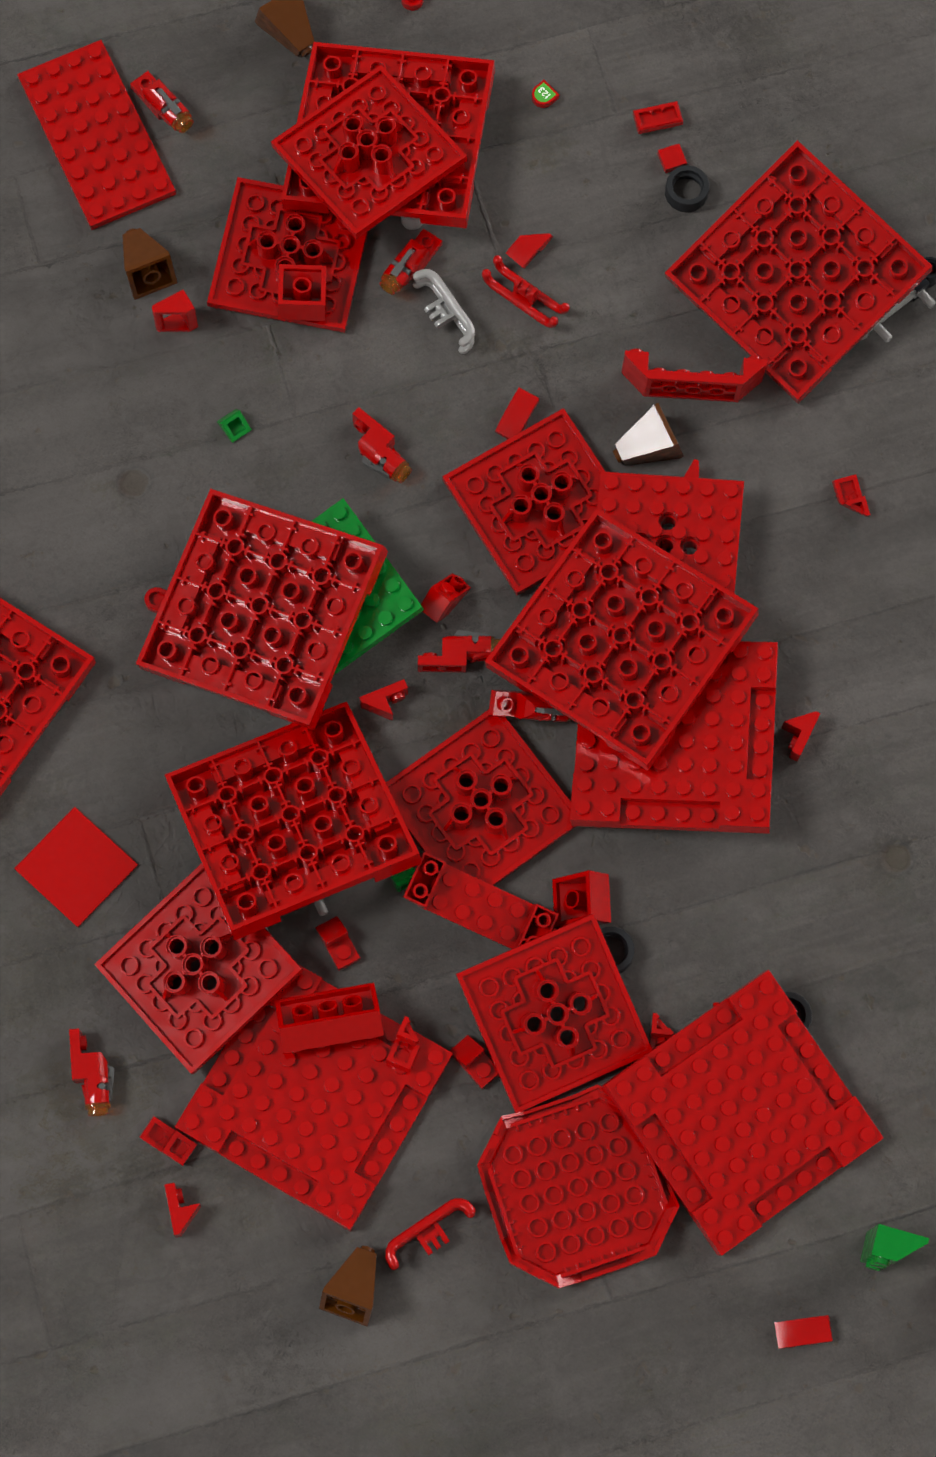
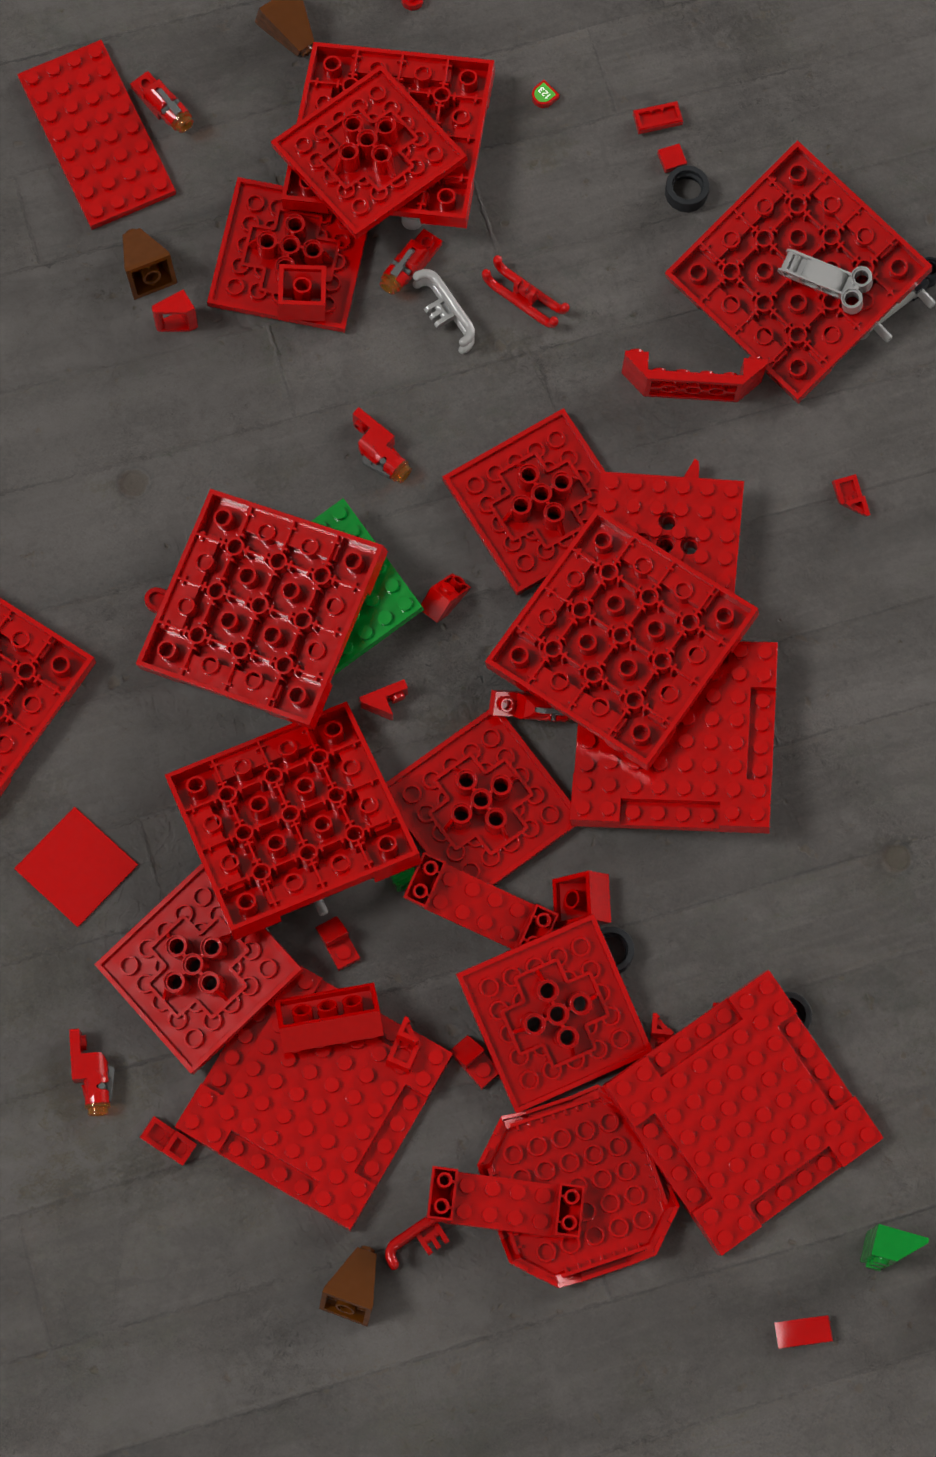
(180, 1216): red slope -> none
(234, 425): green slope -> none
(457, 651): red plate -> none
(505, 1204): none -> red slope
(517, 414): red slope -> none
(527, 247): red slope -> none
(648, 440): slope -> none
(801, 727): red slope -> none
(827, 278): none -> light grey piece

